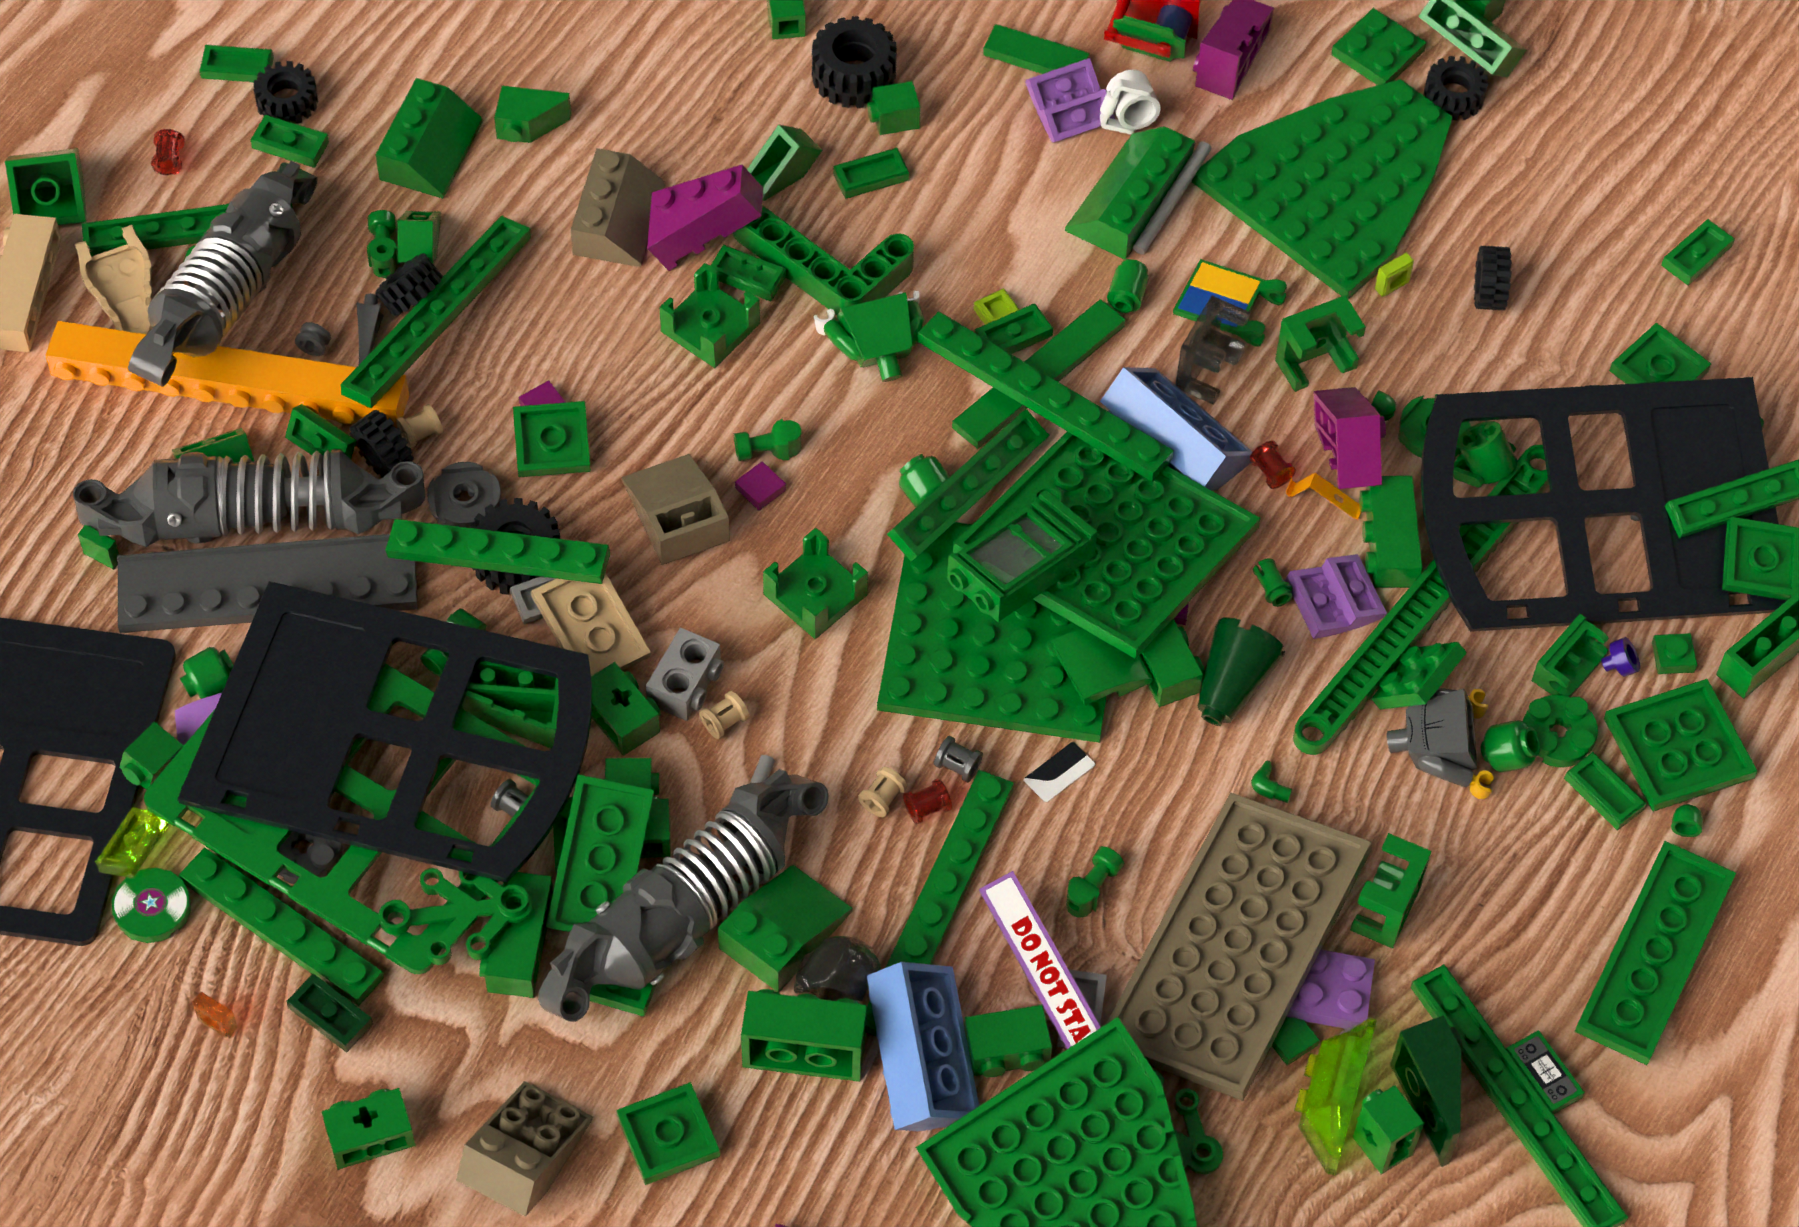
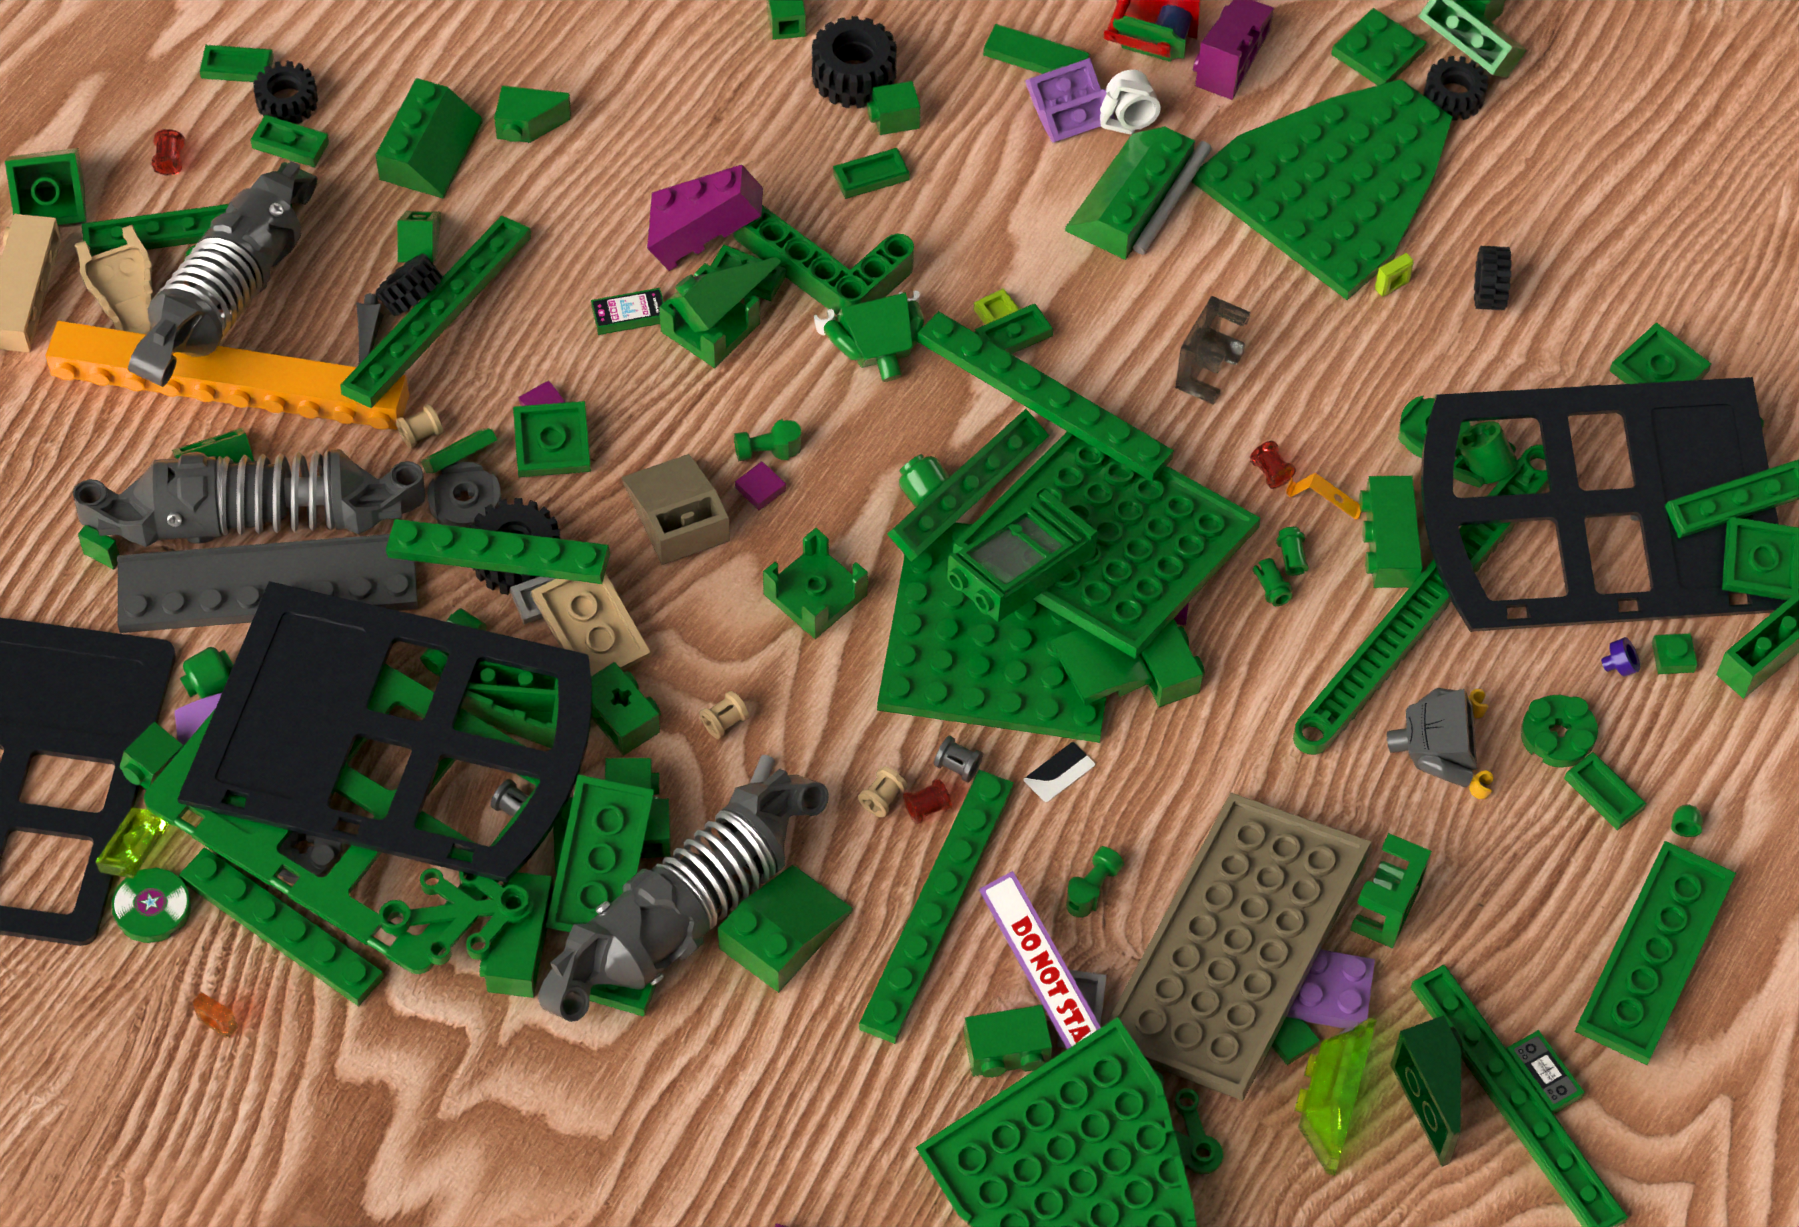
(312, 339): dark grey bush -> none
(316, 434): green plate -> none
(329, 1012): dark green plate -> none
(356, 1144): green brick -> none
(380, 442): black tyre -> none
(382, 250): green leg -> none
(458, 450): none -> green tile
(522, 1148): dark tan slope -> none
(615, 209): dark tan slope -> none
(627, 311): none -> tile
(668, 1133): green plate -> none
(677, 672): light grey brick -> none
(710, 296): none -> green slope
(783, 159): green slope -> none
(803, 1035): green brick -> none
(837, 969): clear smoke helmet -> none
(922, 1045): medium blue slope -> none
(1054, 359): green tile -> none
(1128, 286): green brick -> none
(1164, 412): medium blue slope -> none
(1233, 288): flag -> none
(1236, 669): dark green cone -> none
(1268, 788): green animal -> none
(1294, 557): none -> green pin
(1315, 334): green panel -> none
(1336, 596): medium lavender slope -> none
(1353, 433): magenta wedge -> none
(1384, 405): green hinge -> none
(1387, 1128): green brick -> none
(1418, 675): green plate -> none
(1510, 746): green head -> none
(1571, 658): green hinge -> none
(1680, 745): green plate -> none
(1697, 252): green plate -> none

